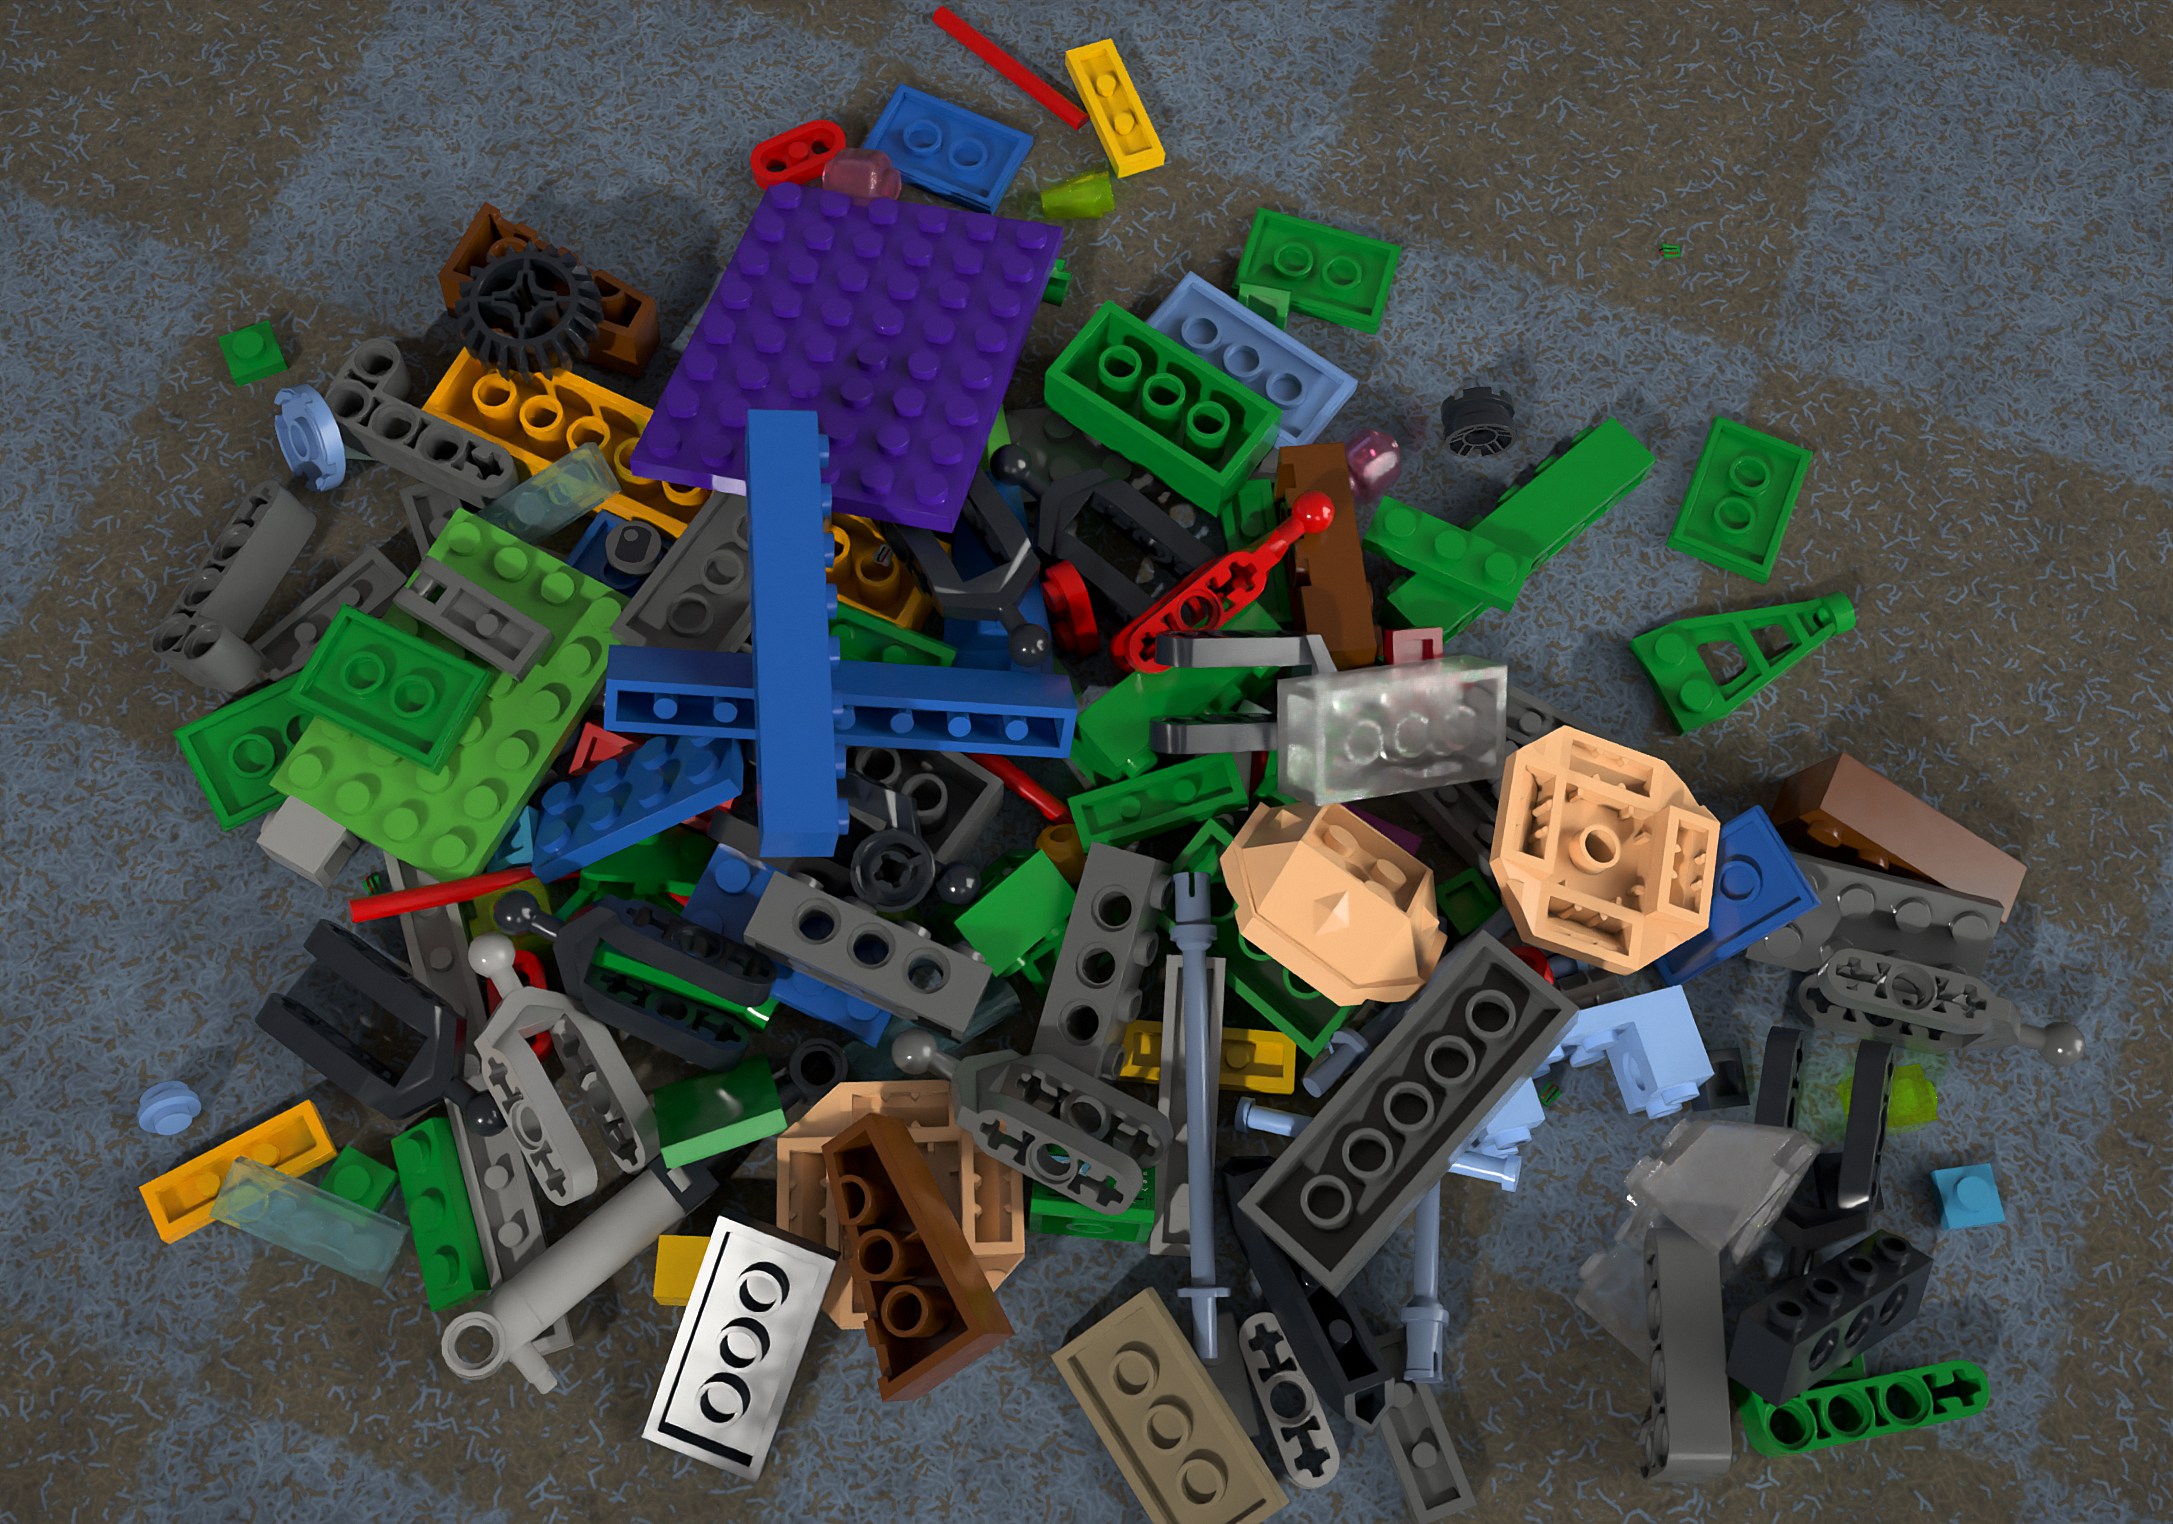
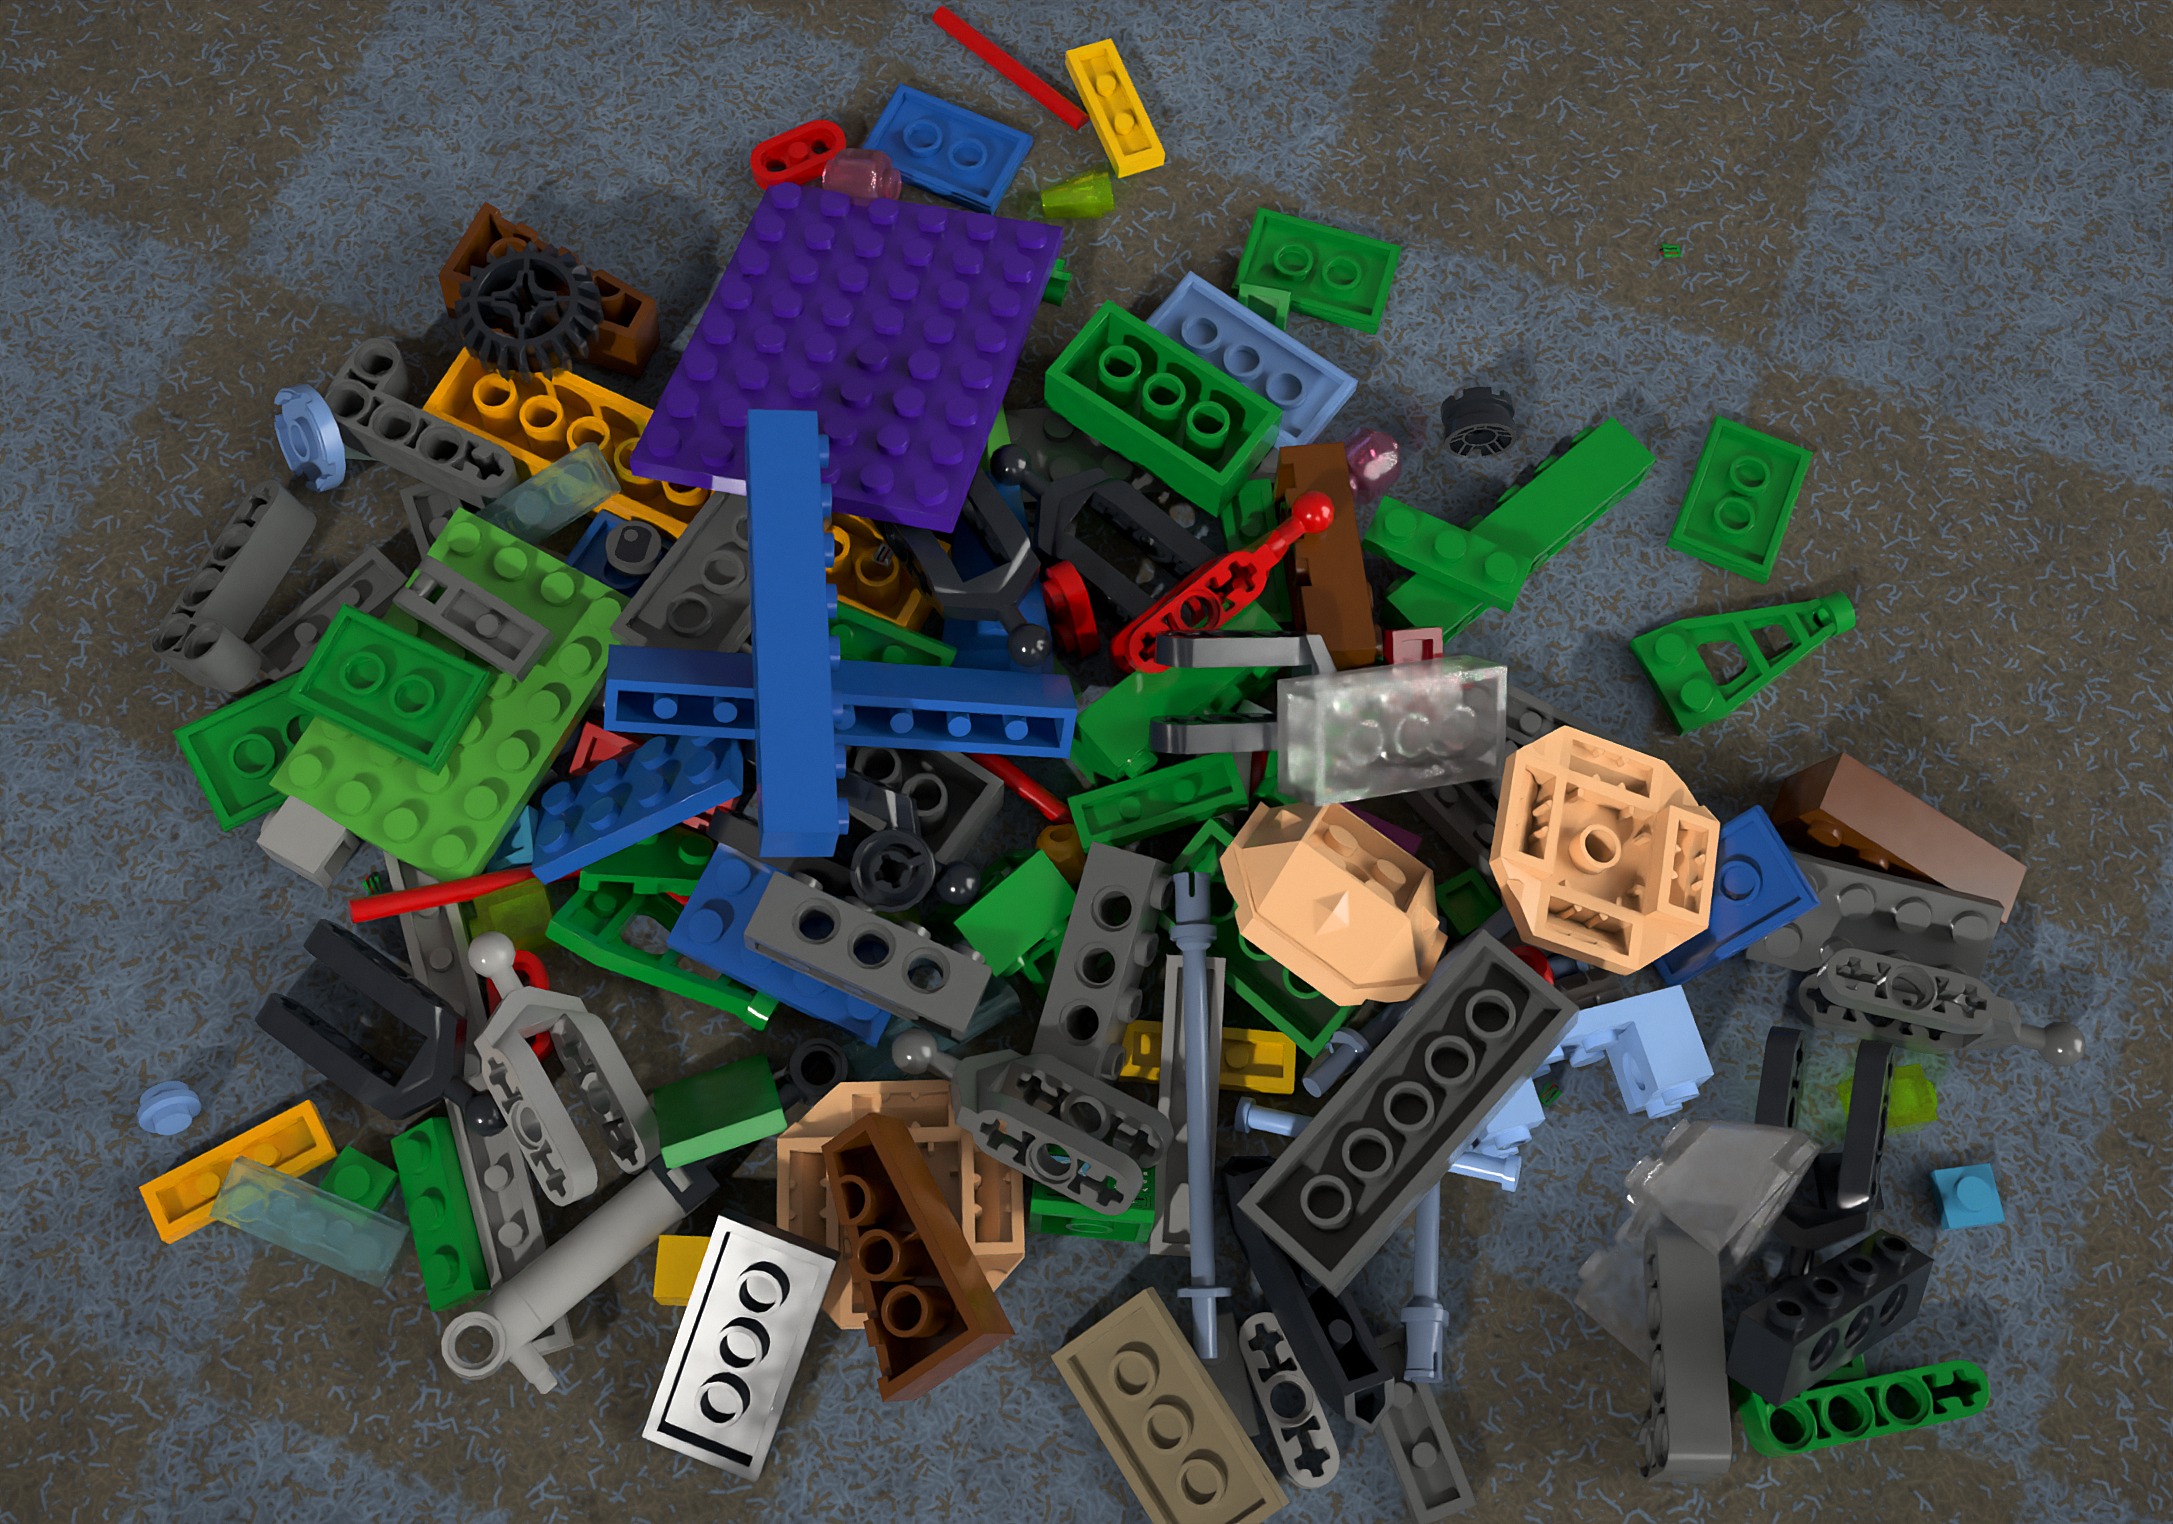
(252, 353): green plate -> none
(664, 943): black piece -> none
(1727, 1085): black plate -> none

